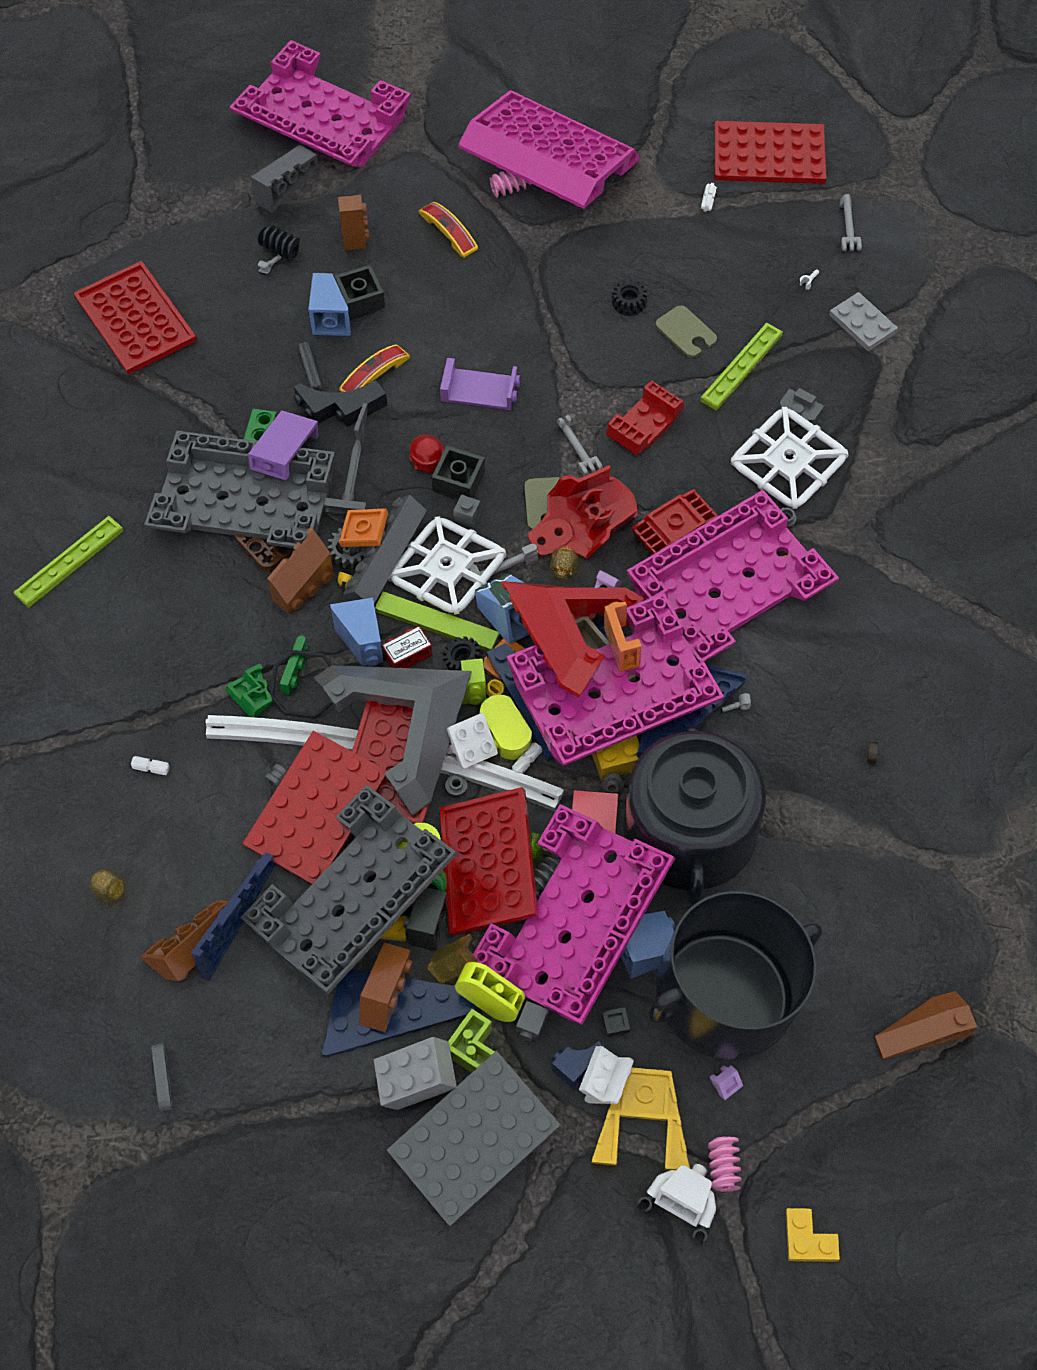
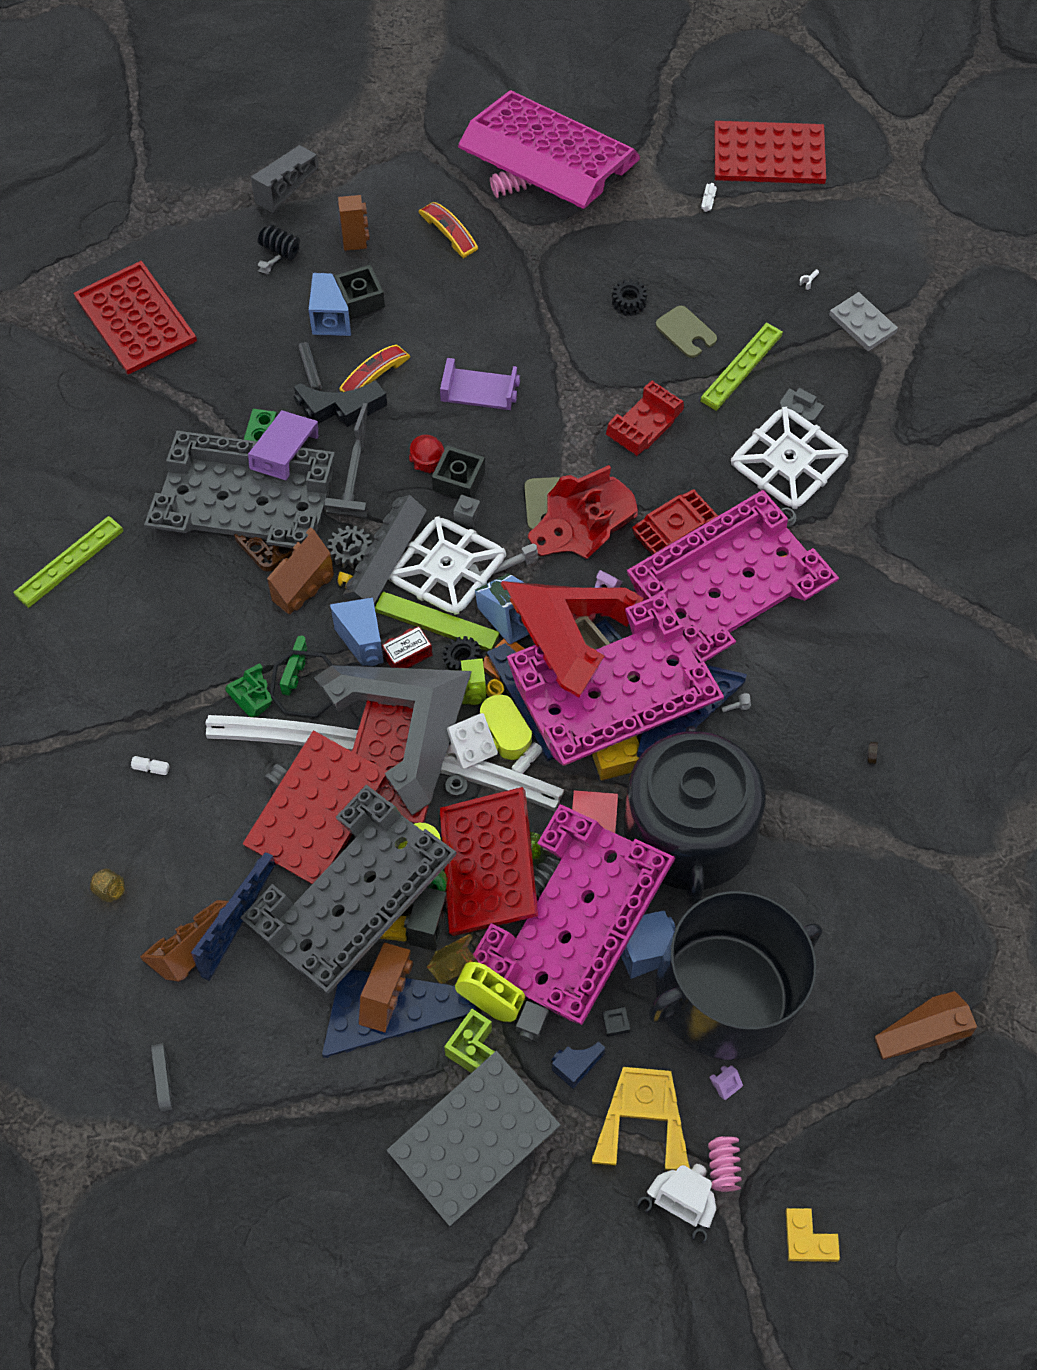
(314, 125): dark pink slope -> none
(363, 527): orange tile -> none
(415, 1073): light grey brick -> none
(564, 562): clear yellow head -> none
(586, 461): light grey hinge -> none
(605, 1077): white bracket -> none
(612, 783): dark grey plate -> none
(625, 653): orange panel -> none
(846, 203): light grey hinge -> none

